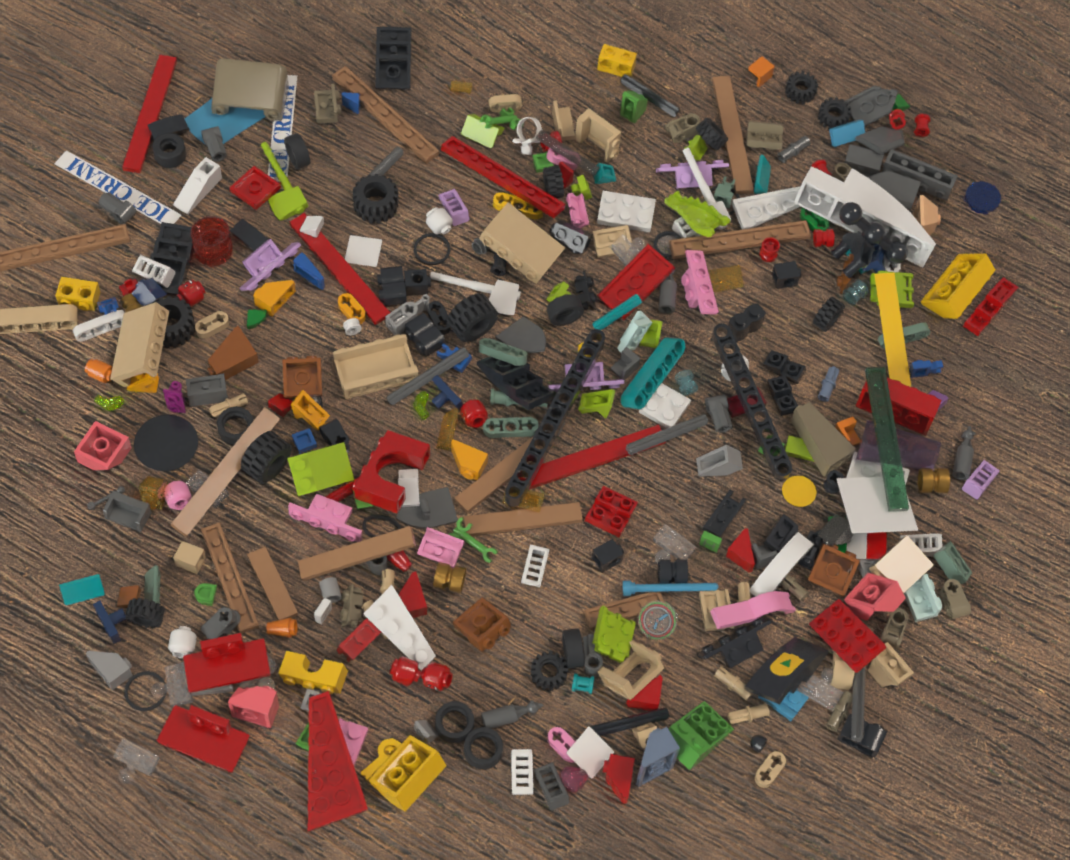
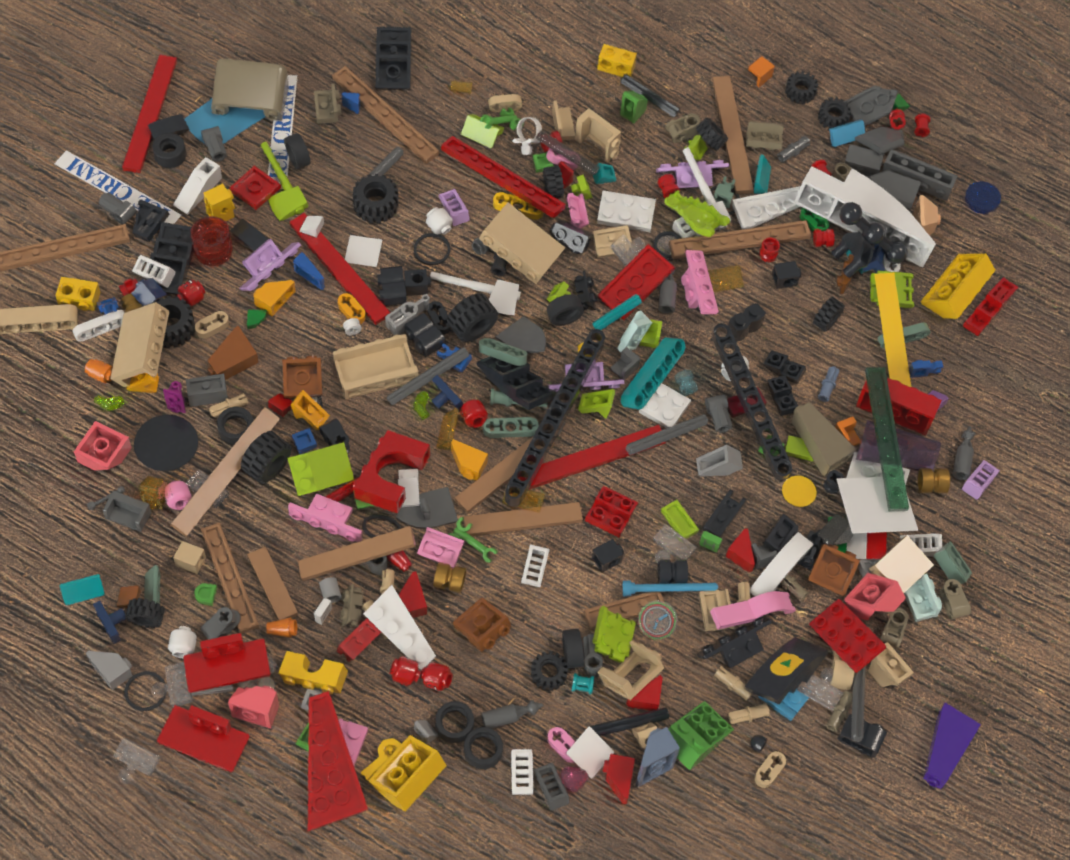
(148, 220): none -> black wing
(219, 202): none -> yellow brick
(668, 185): none -> red wheel
(679, 519): none -> lime tile
(855, 292): clear light blue wheel -> none
(949, 742): none -> dark purple slope

